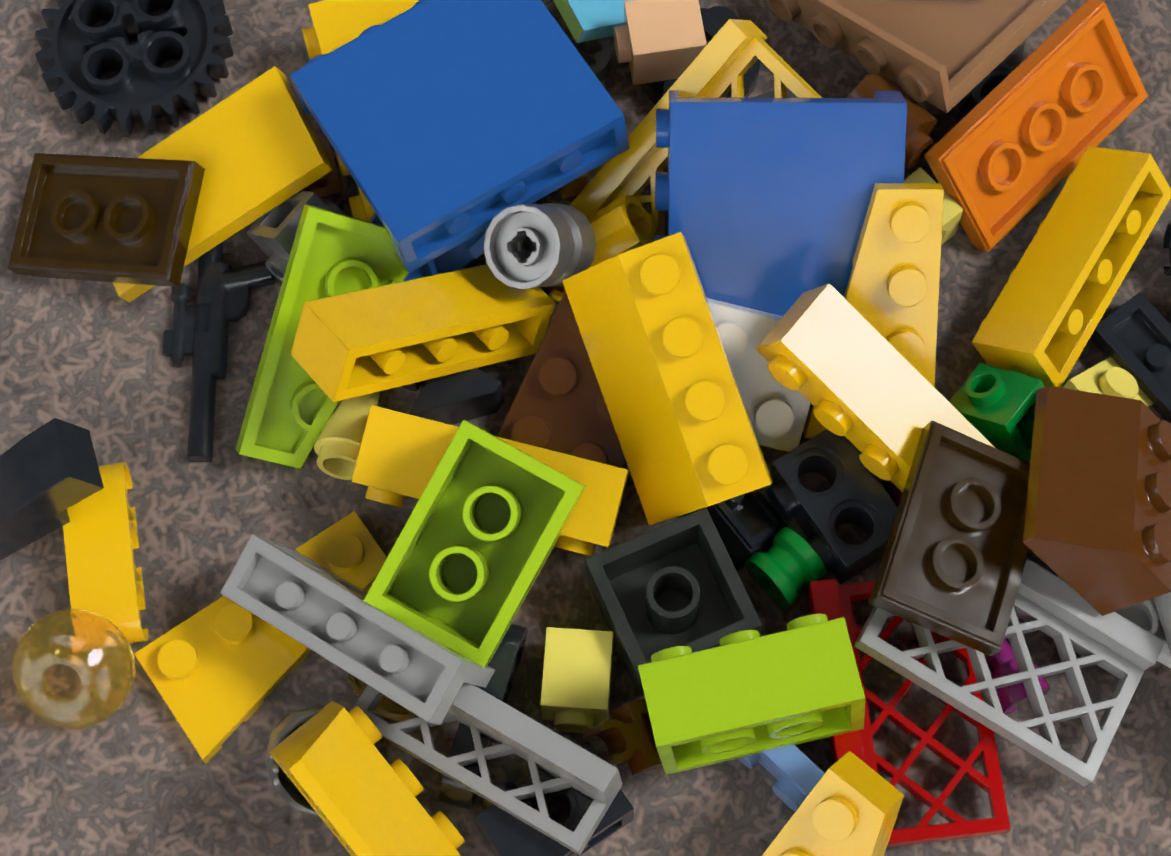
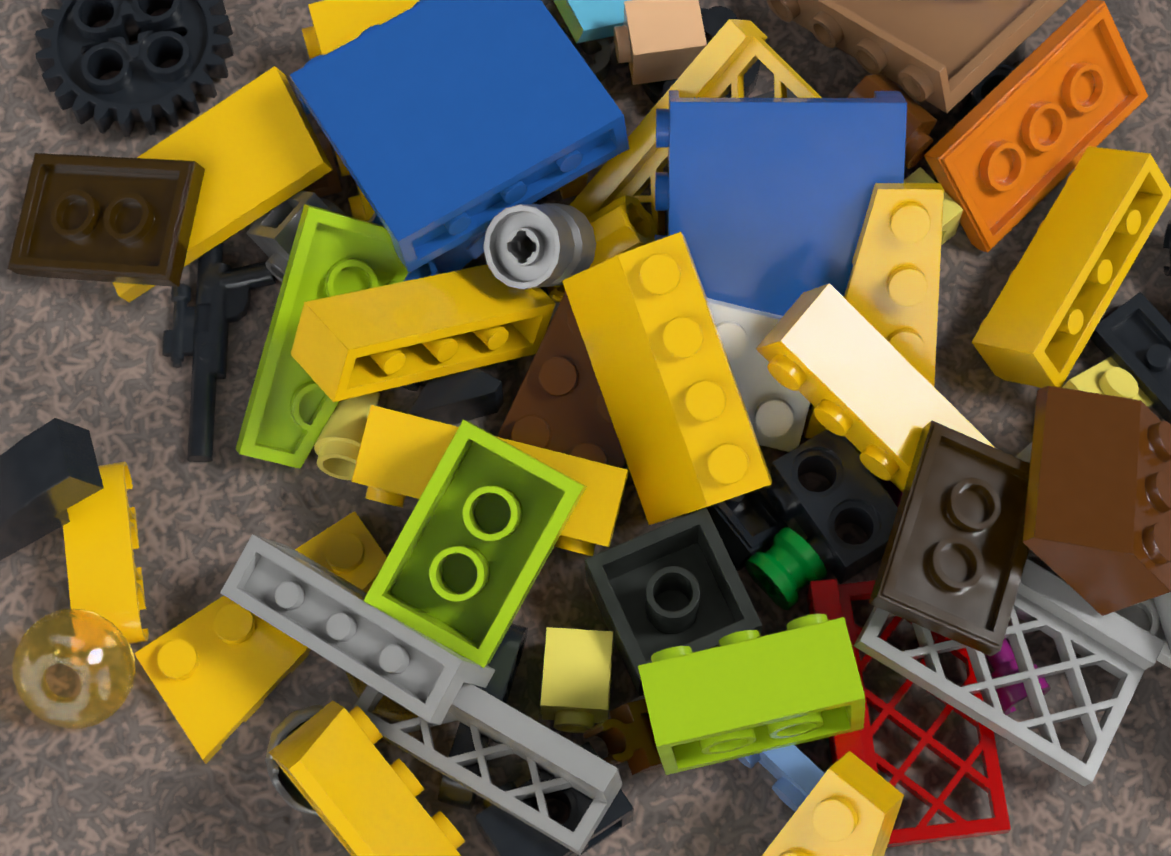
(1000, 407): green brick -> none

